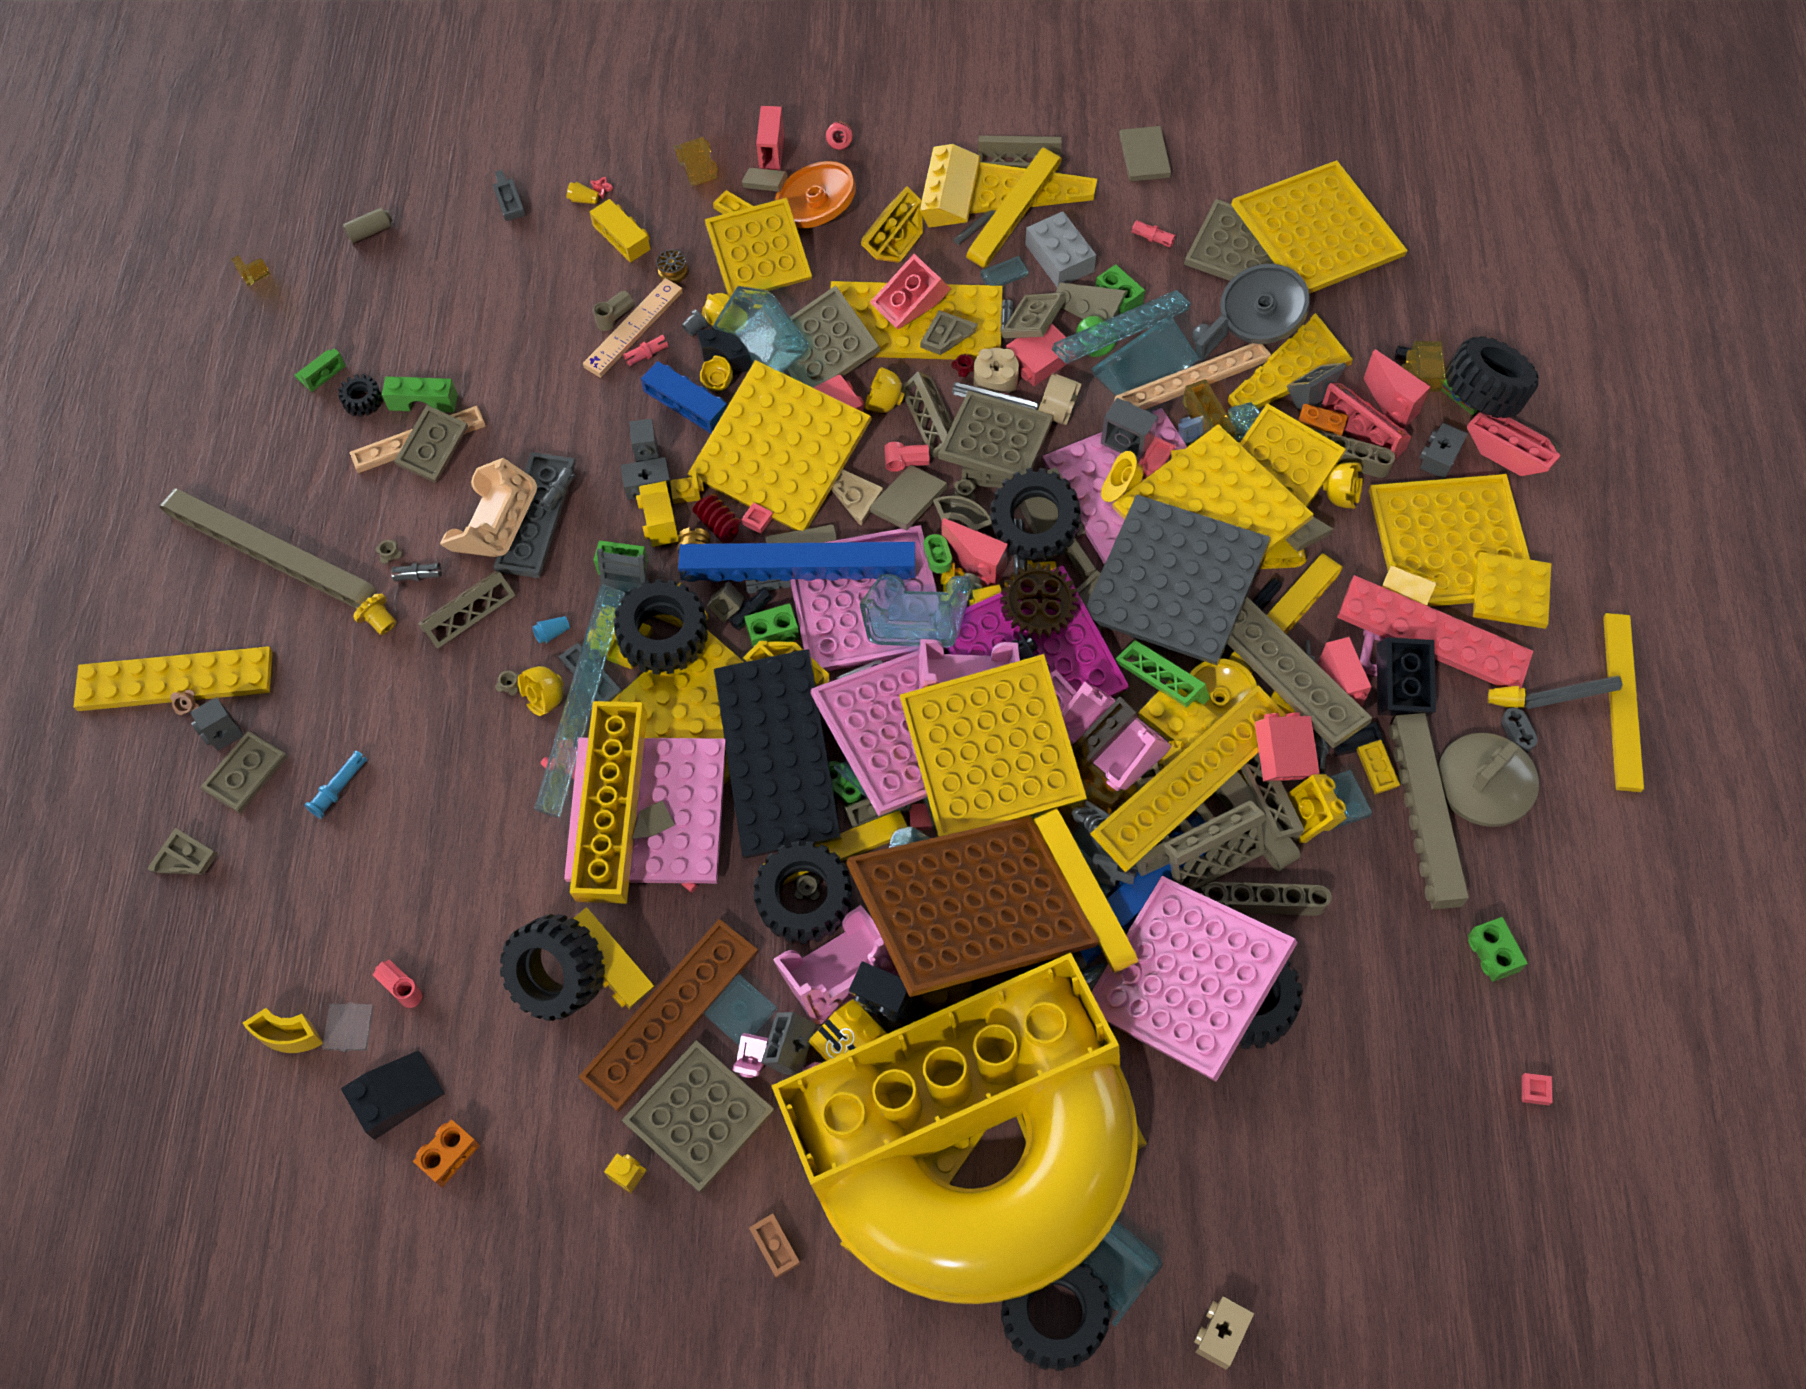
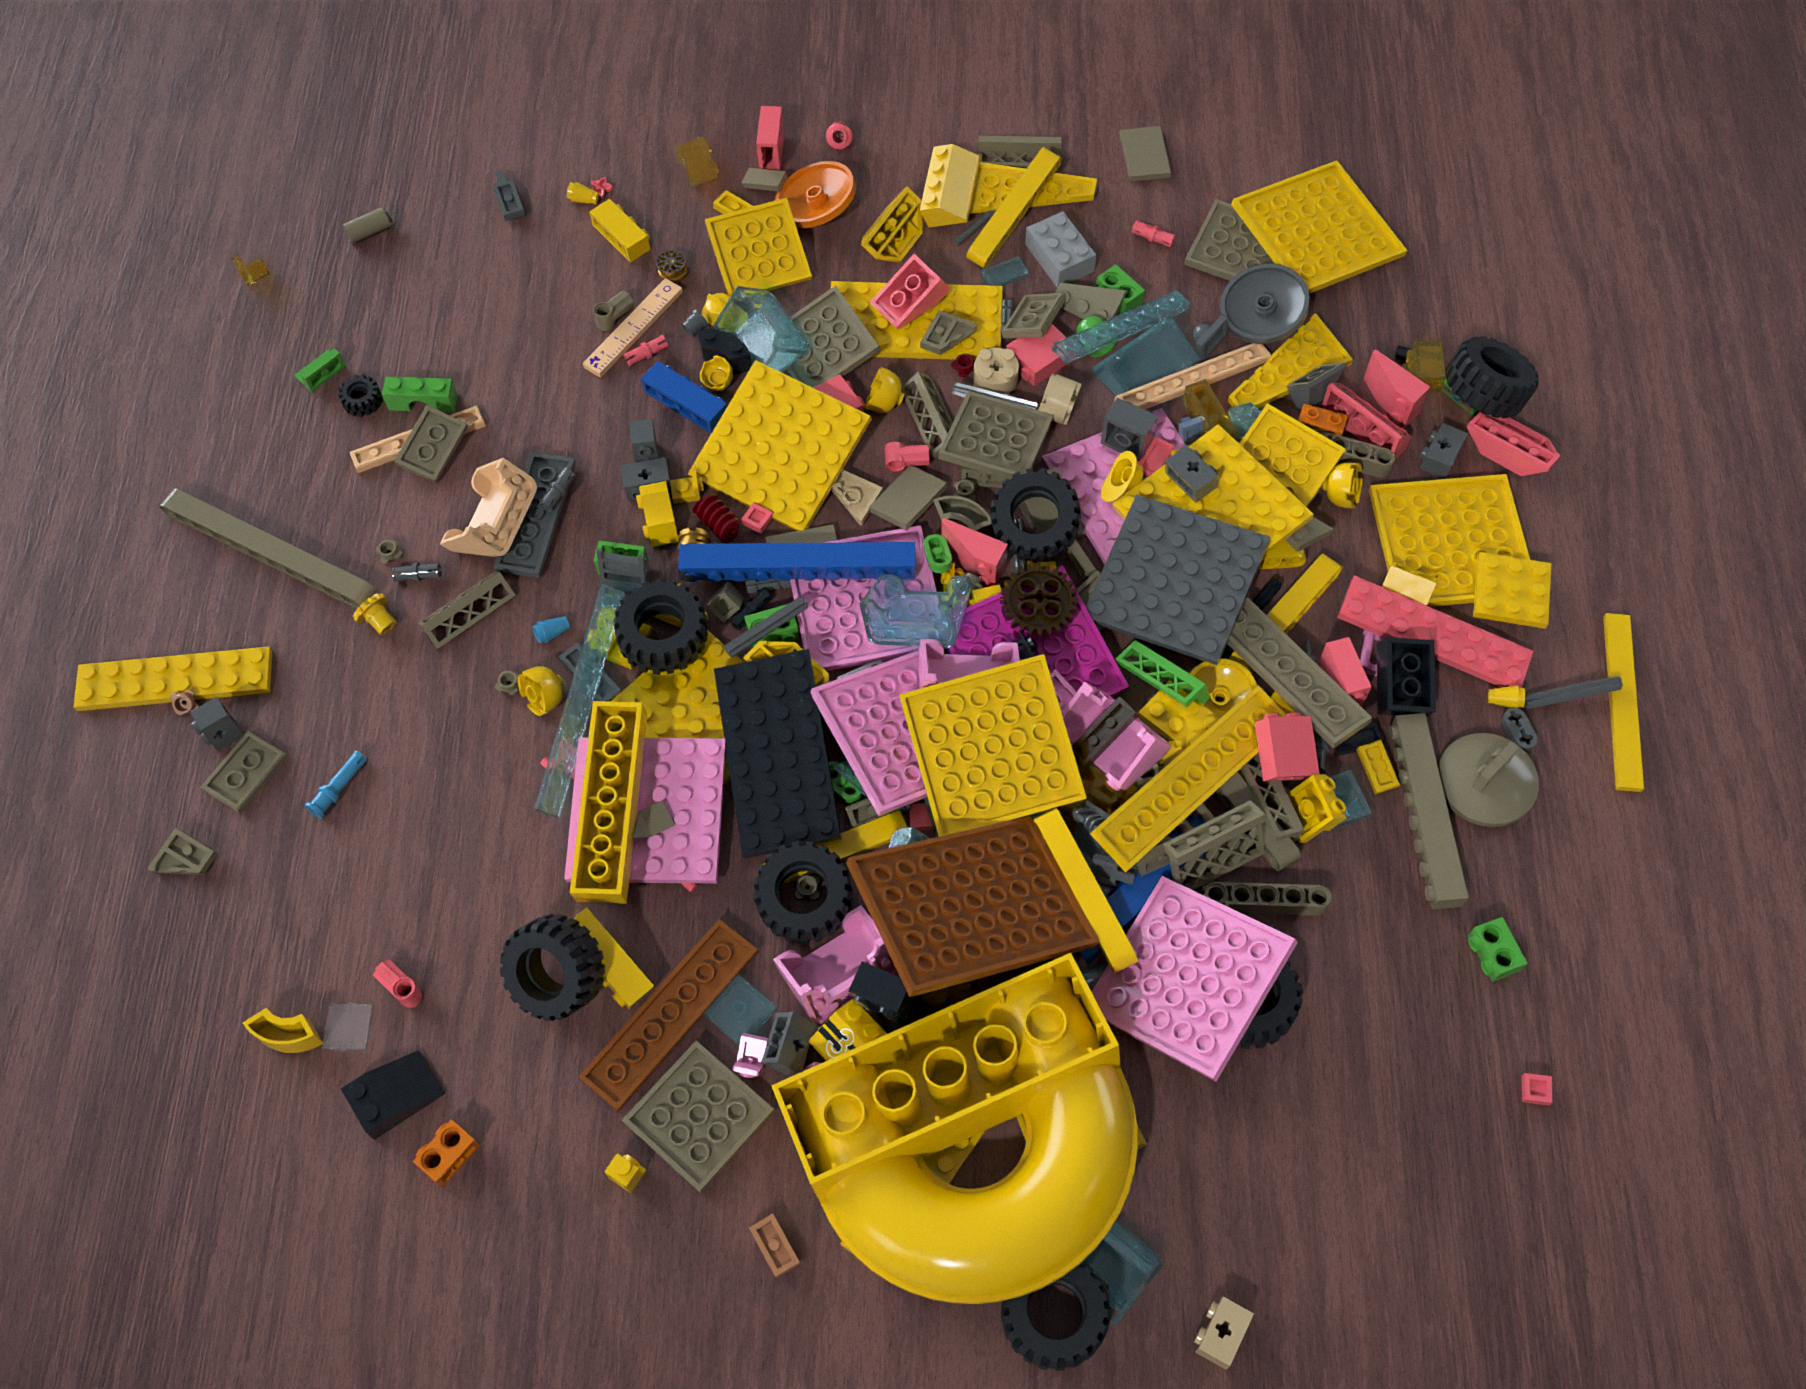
(765, 627): none -> dark grey axle
(1191, 473): none -> dark grey brick

